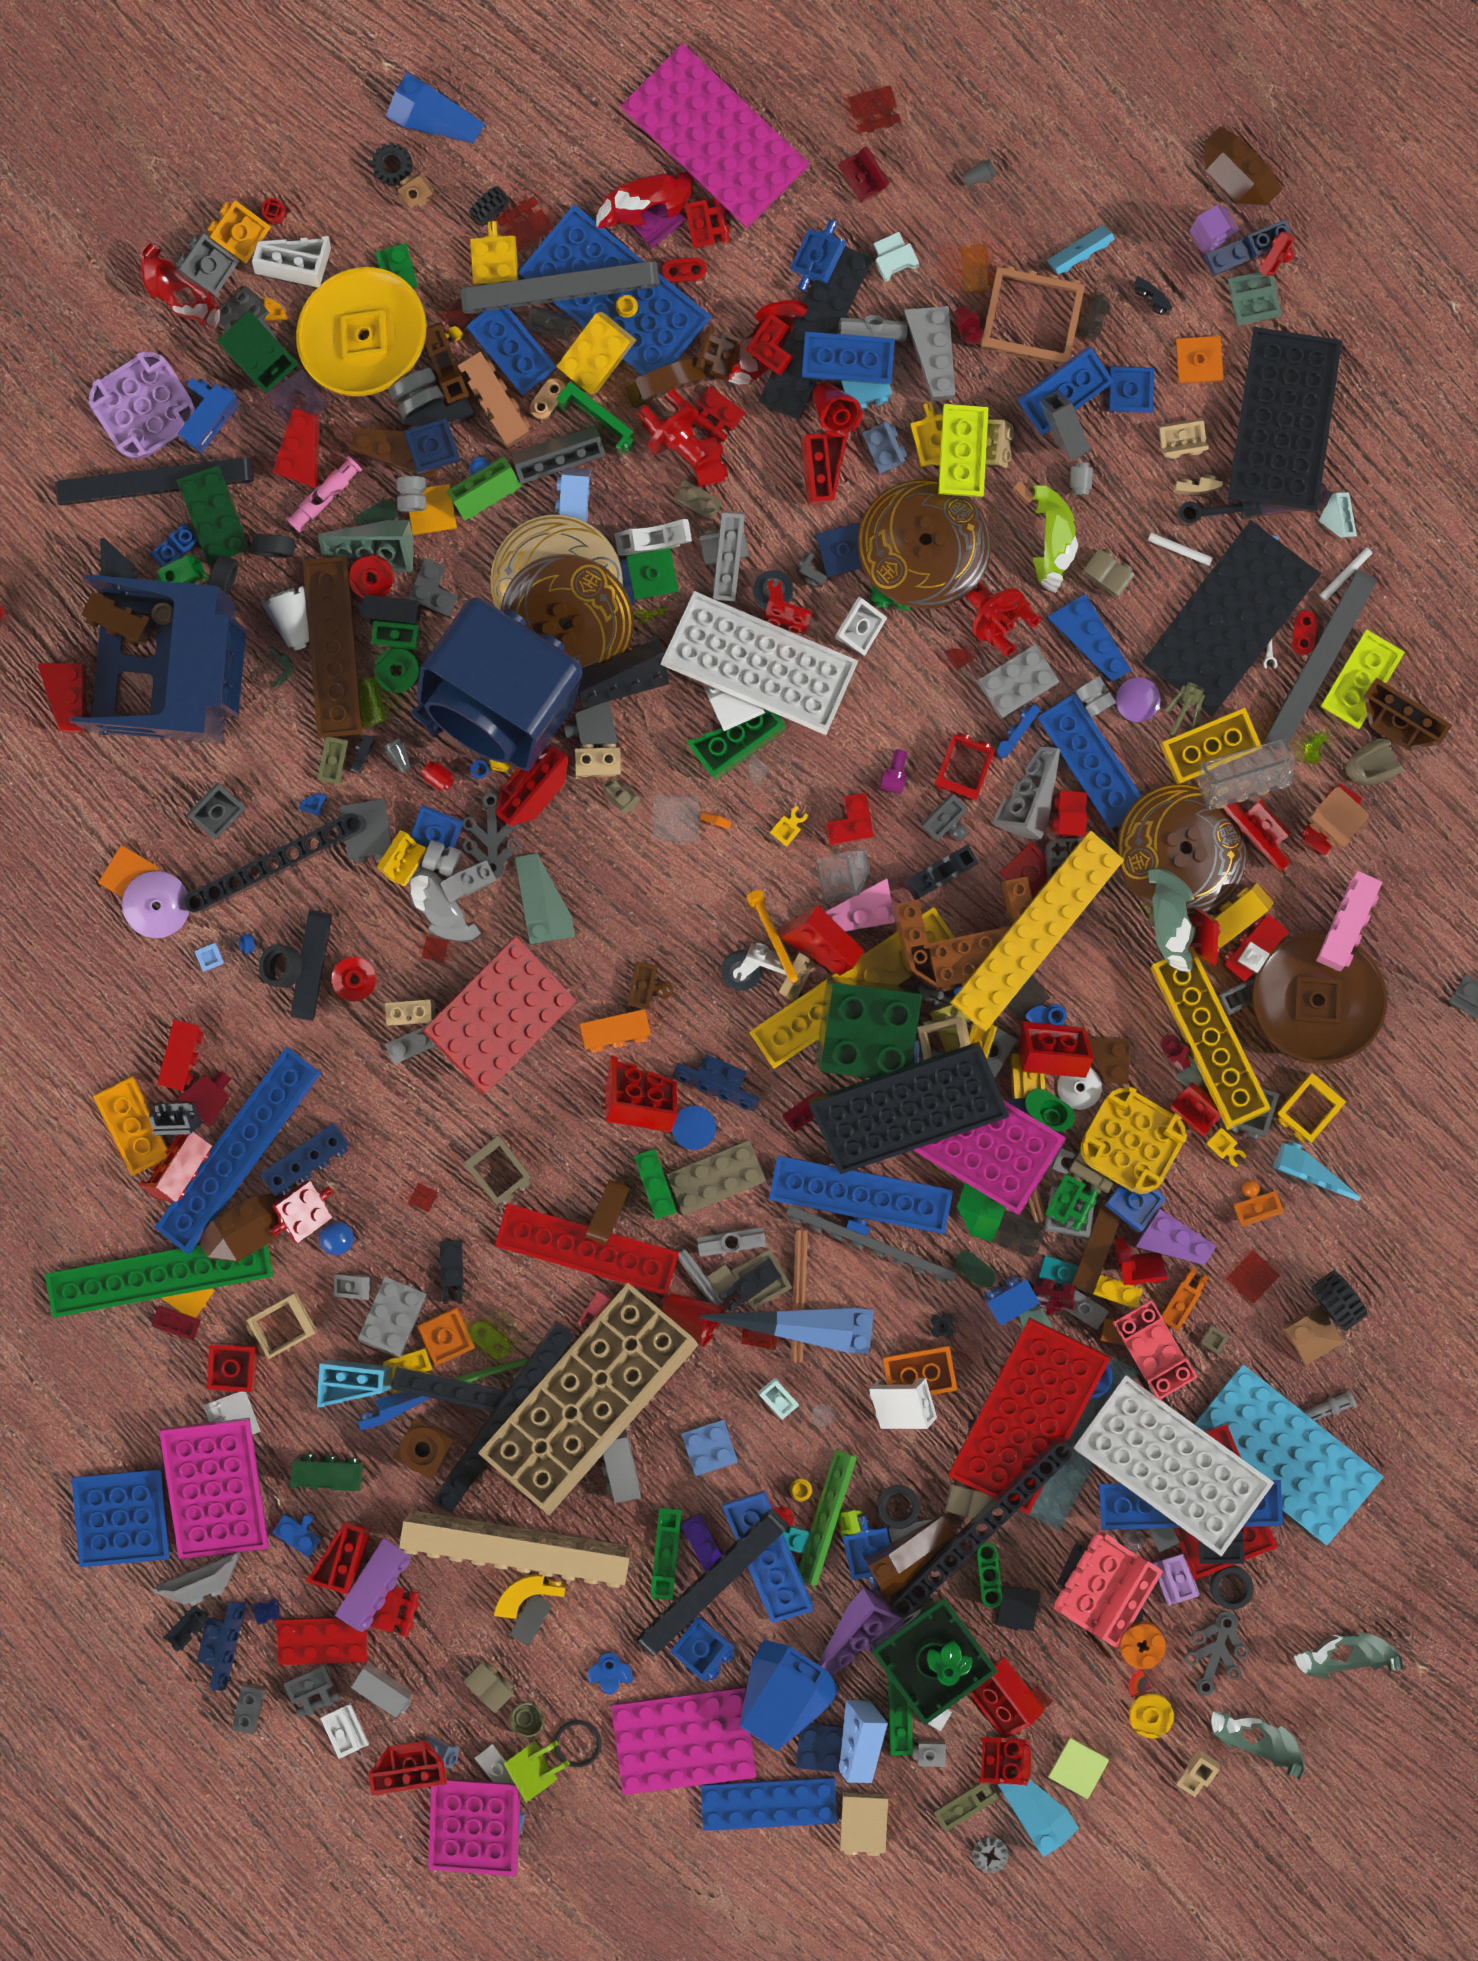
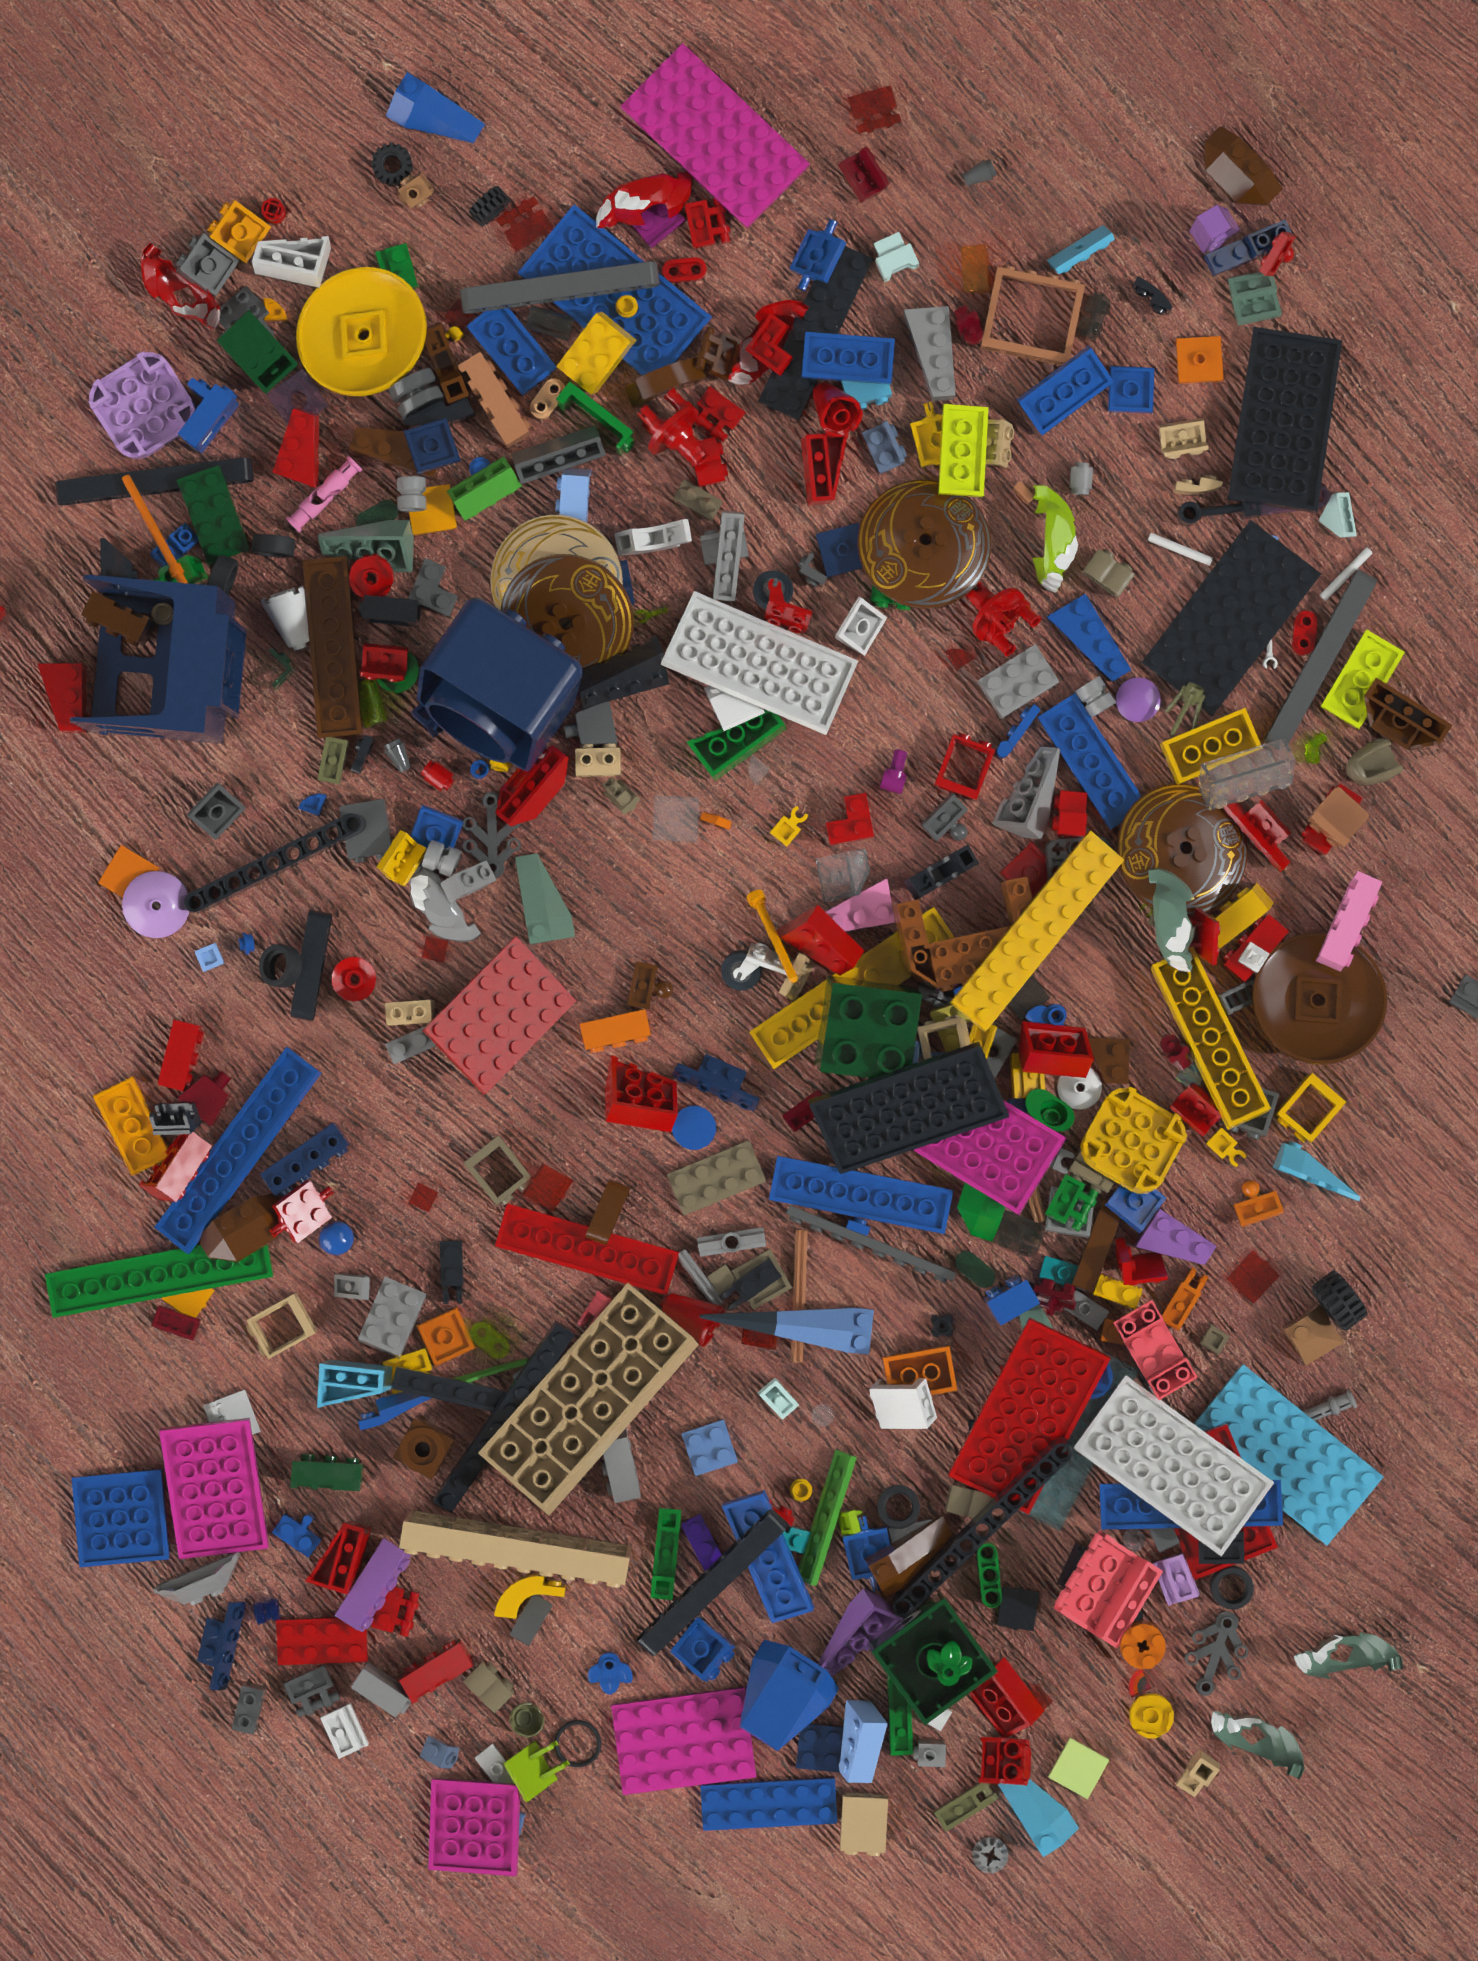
(174, 568): none -> orange bar
(190, 1623): black hinge -> none
(232, 1367): red brick -> none
(384, 662): none -> red bracket
(395, 635): green brick -> none
(407, 1768): red wedge -> none
(435, 1670): none -> red wedge
(494, 257): yellow plate -> none
(547, 1187): none -> clear red piece
(652, 574): green plate -> none
(655, 1183): green brick -> none
(873, 327): light grey piece -> none
(1064, 424): dark grey brick -> none

